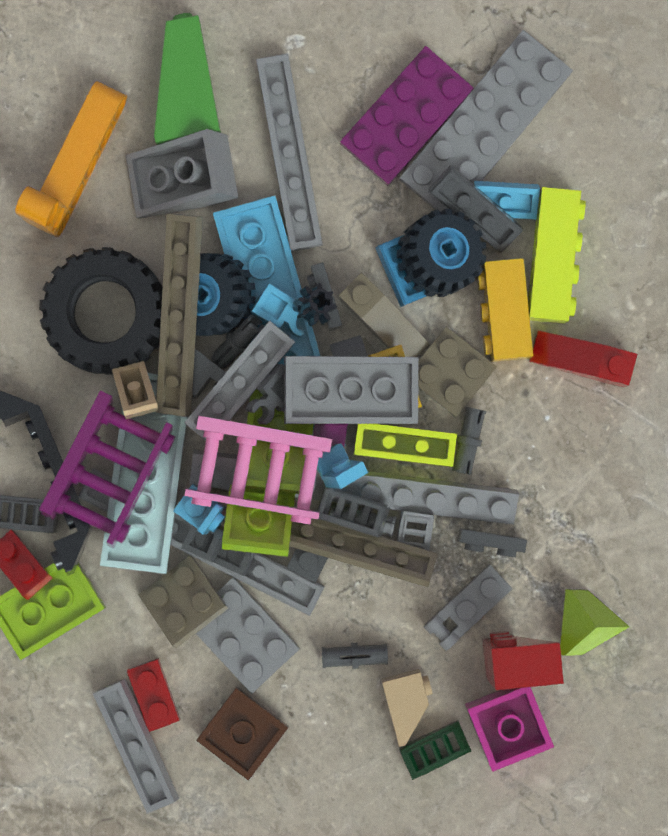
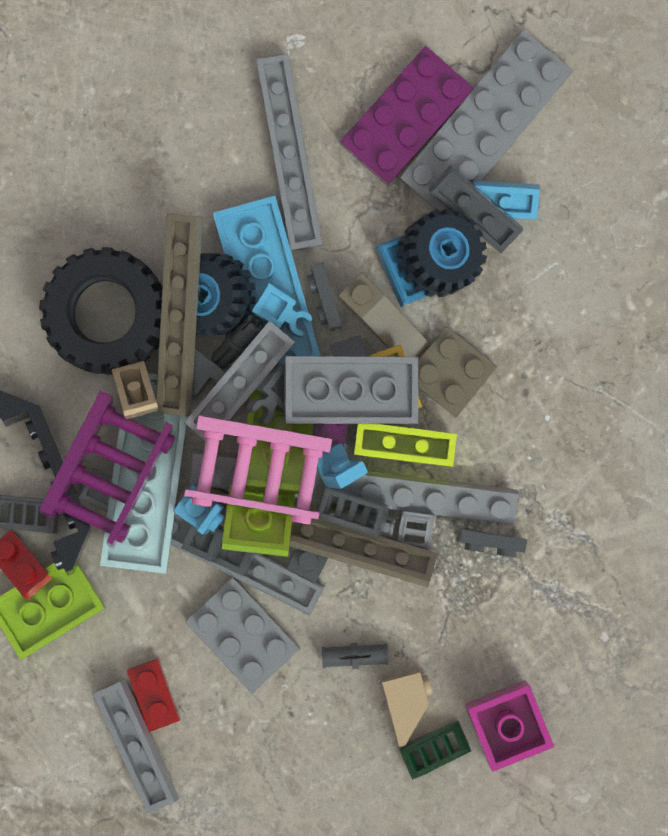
(79, 154): light orange beam -> none
(182, 174): light grey slope -> none
(183, 601): dark tan plate -> none
(185, 86): bright green slope -> none
(242, 733): reddish brown plate -> none
(308, 309): black gear -> none
(468, 606): light grey plate -> none
(469, 440): dark grey pin -> none
(505, 310): yellow brick -> none
(521, 661): red wedge -> none
(554, 255): neon yellow brick -> none
(584, 358): red slope -> none
(586, 623): lime slope -> none

